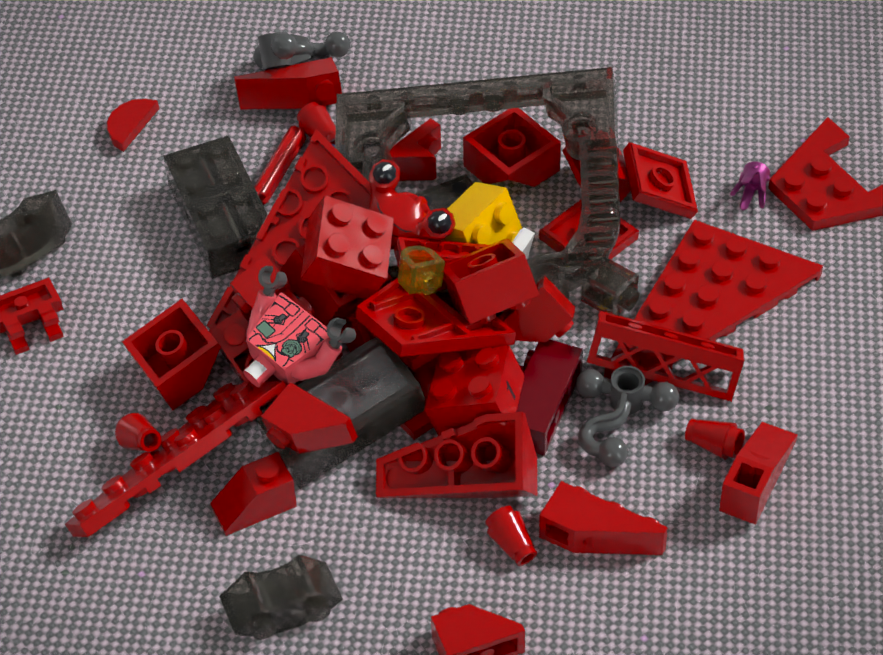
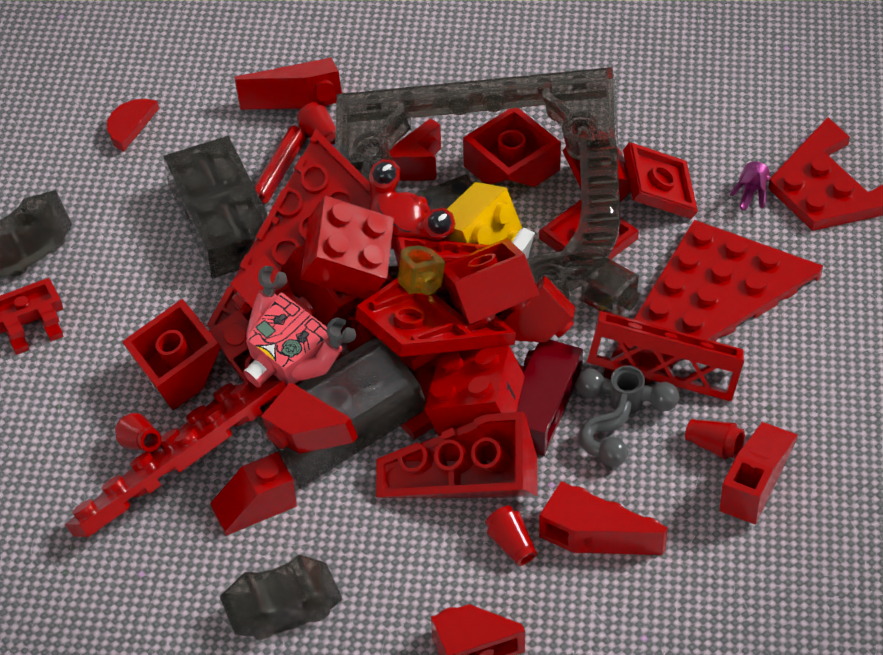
(287, 49): dark grey piece -> none

